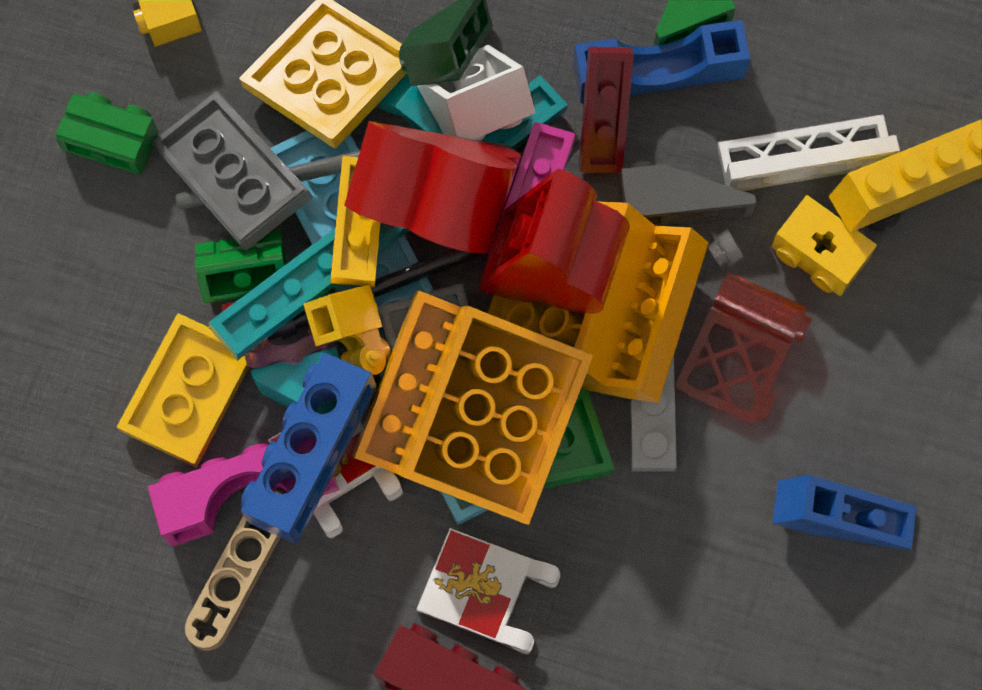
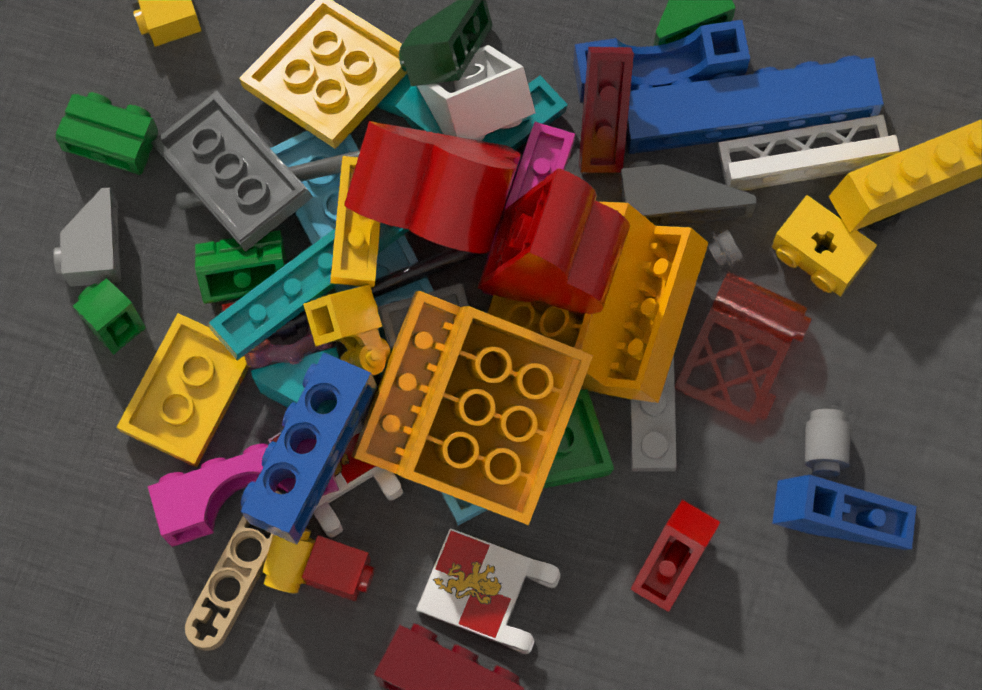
(91, 243): none -> light grey slope
(109, 315): none -> green slope
(287, 562): none -> yellow brick
(338, 569): none -> red brick
(675, 555): none -> red slope
(751, 104): none -> blue brick
(827, 442): none -> light grey brick

